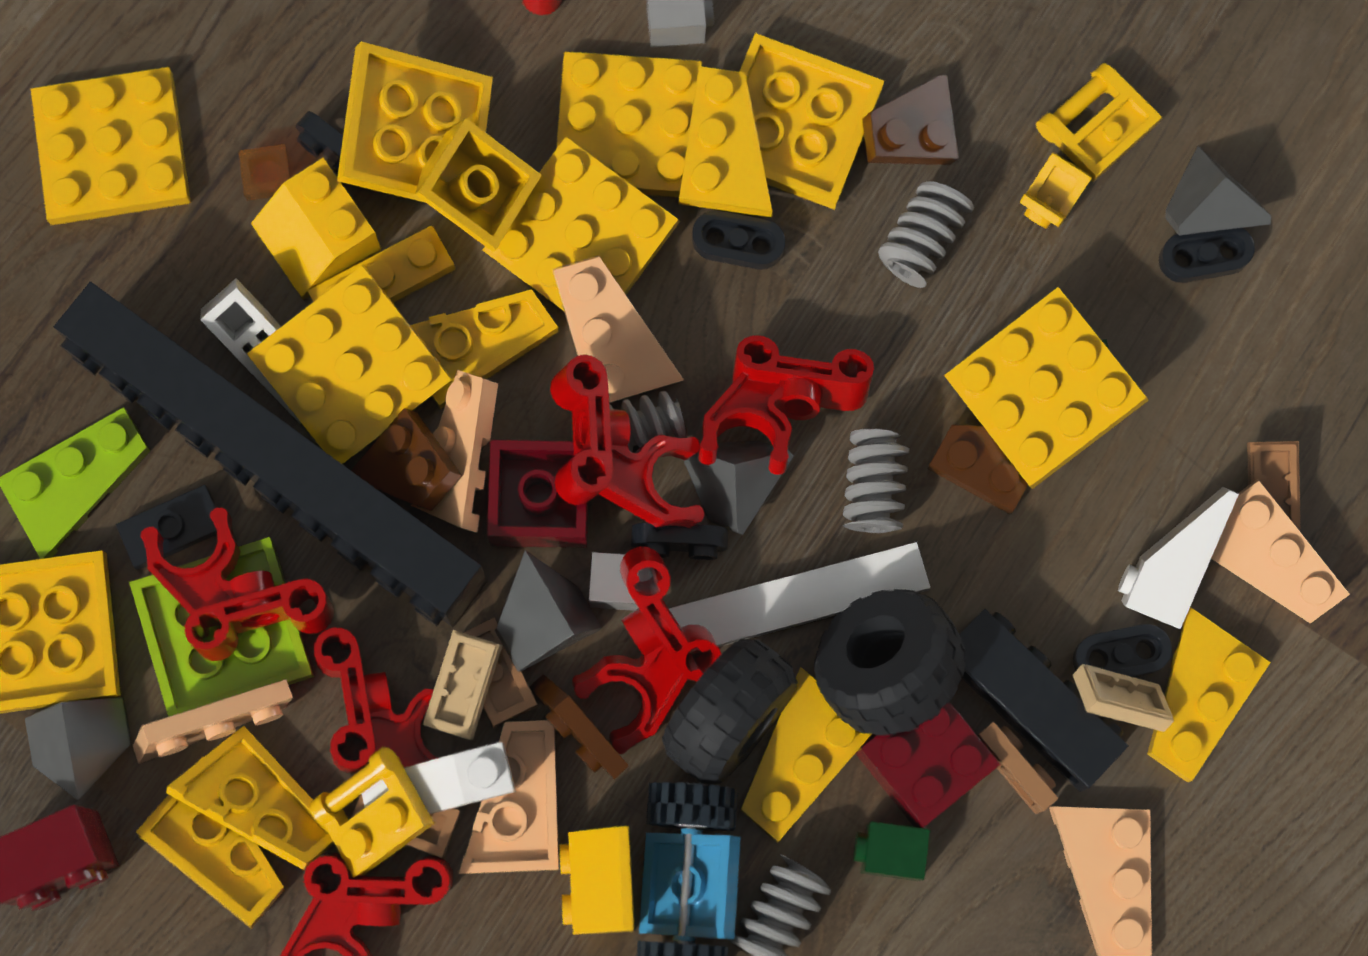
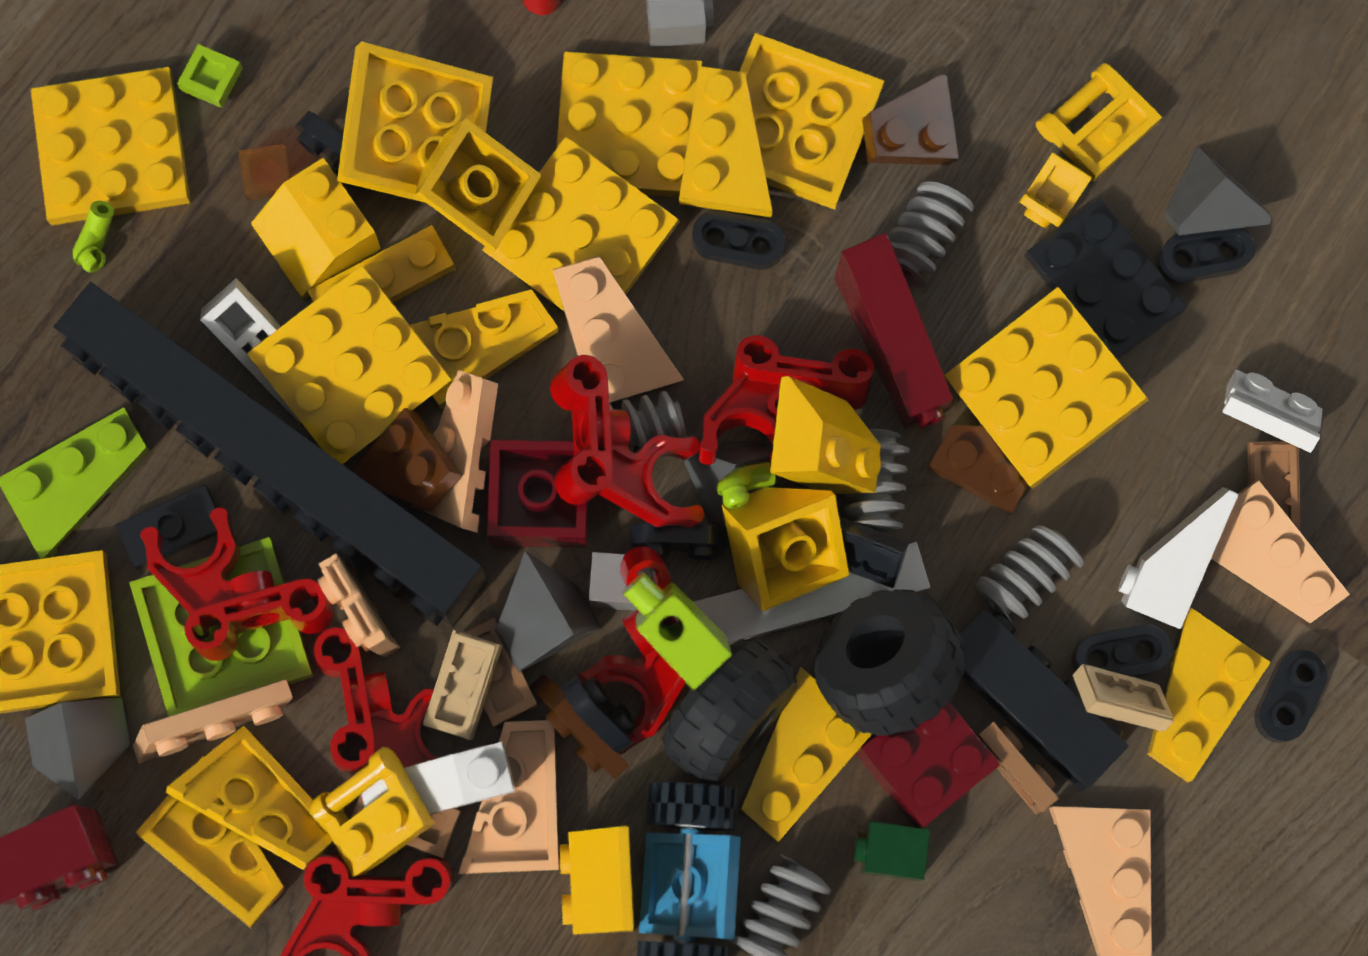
(93, 236): none -> lime arm
(210, 75): none -> lime plate
(364, 622): none -> light nougat plate
(594, 708): none -> black plate
(692, 644): none -> lime torso
(739, 481): none -> lime arm
(786, 544): none -> yellow slope
(823, 441): none -> yellow slope
(873, 553): none -> black plate
(893, 331): none -> dark red slope
(1027, 572): none -> light grey piece
(1106, 278): none -> black plate
(1272, 410): none -> white plate
(1290, 693): none -> black plate

